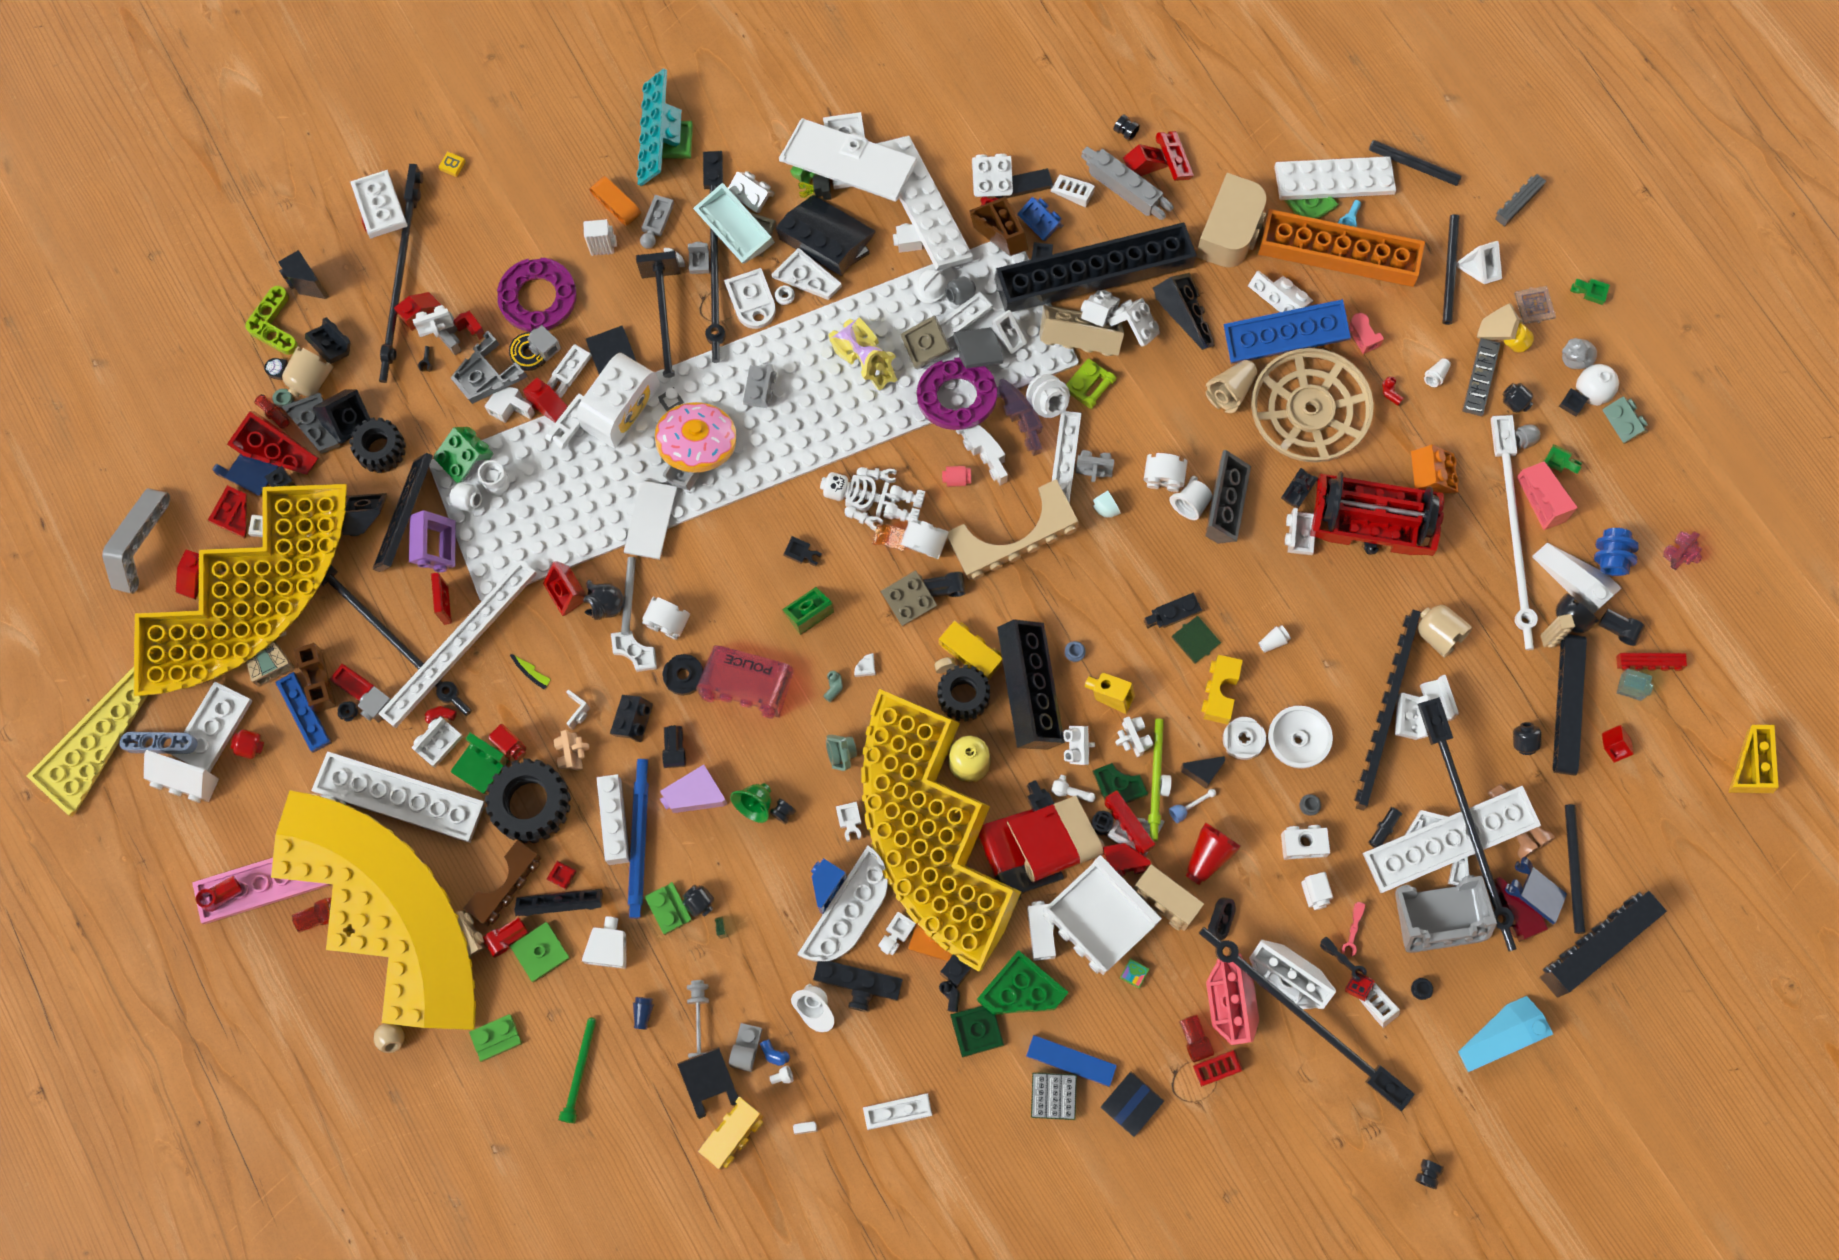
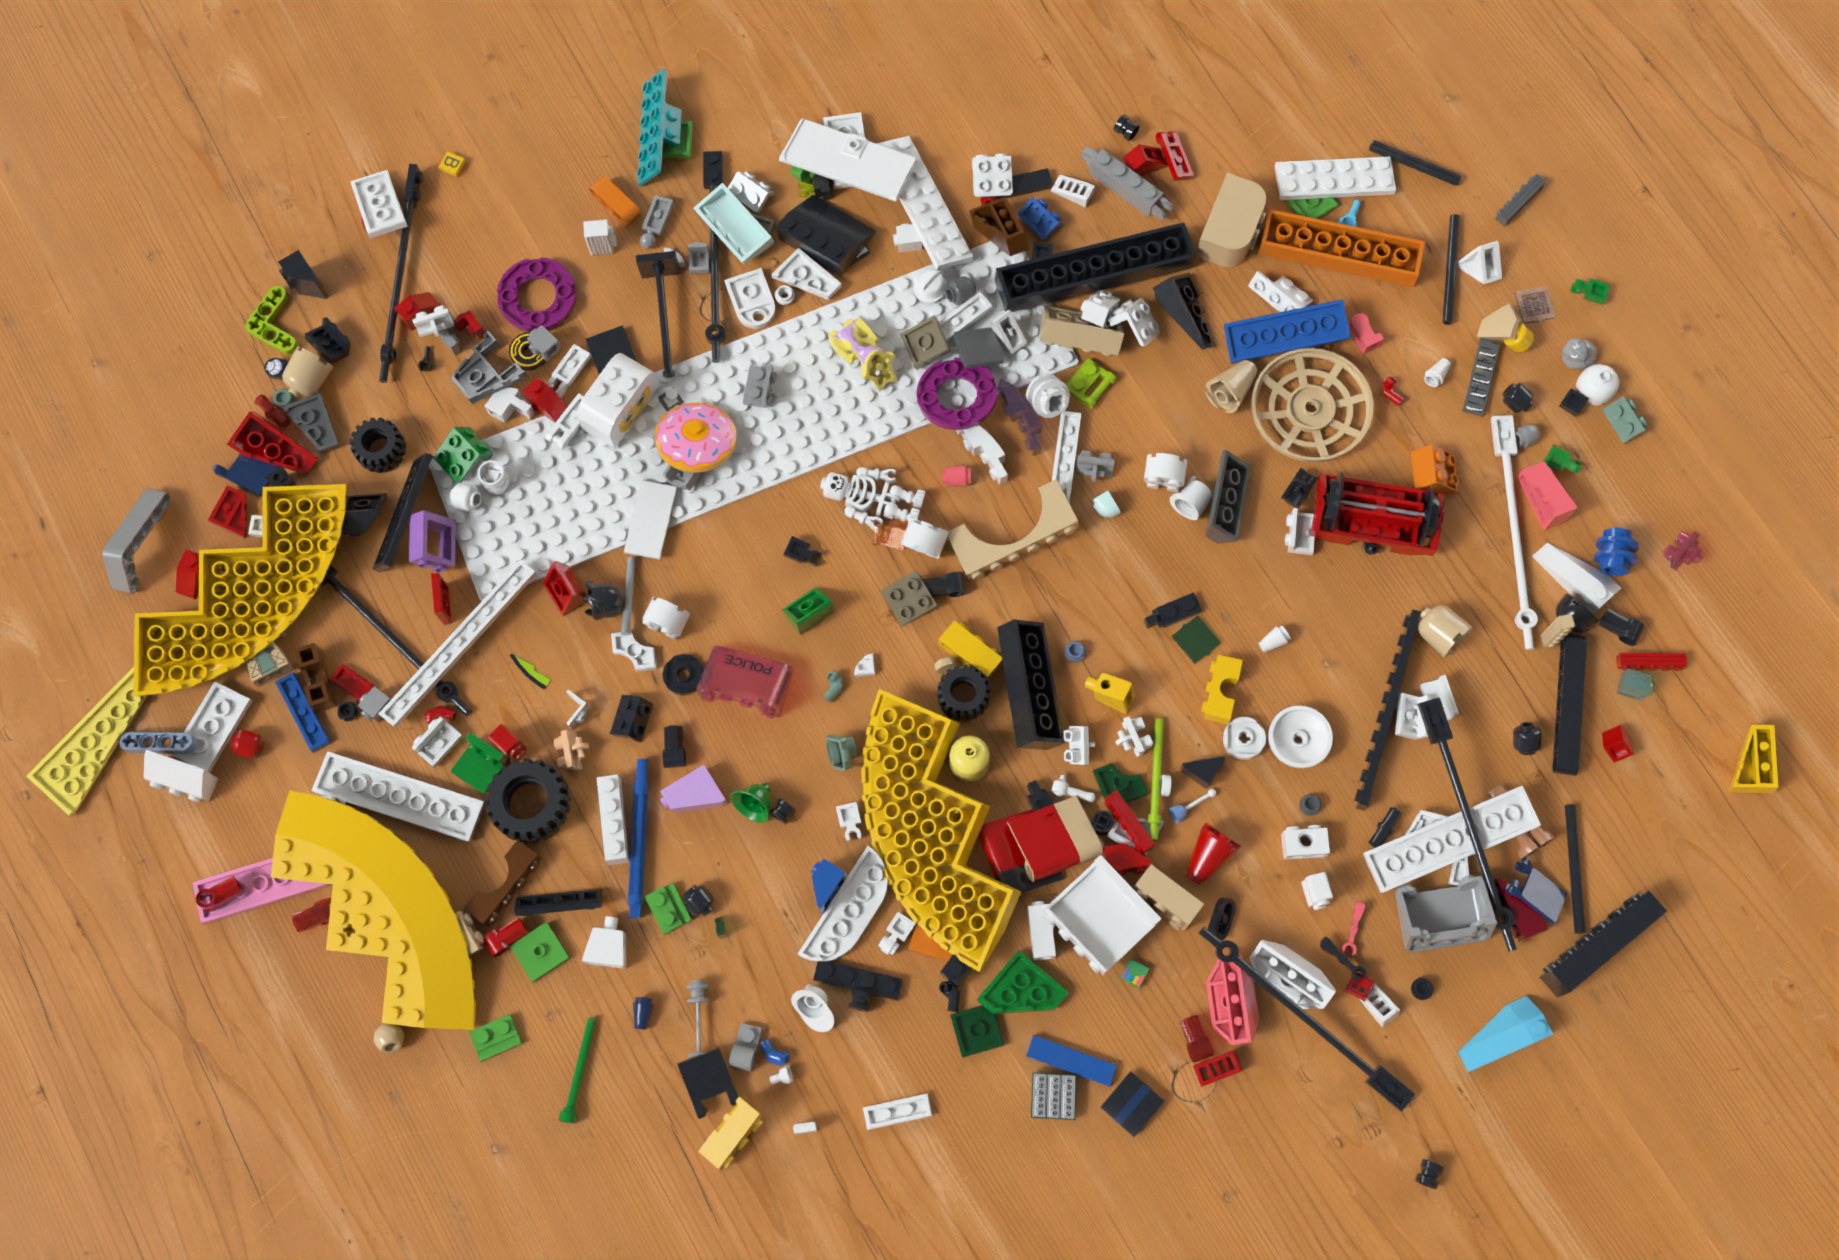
(342, 414): black slope -> none
(561, 875): red tile -> none

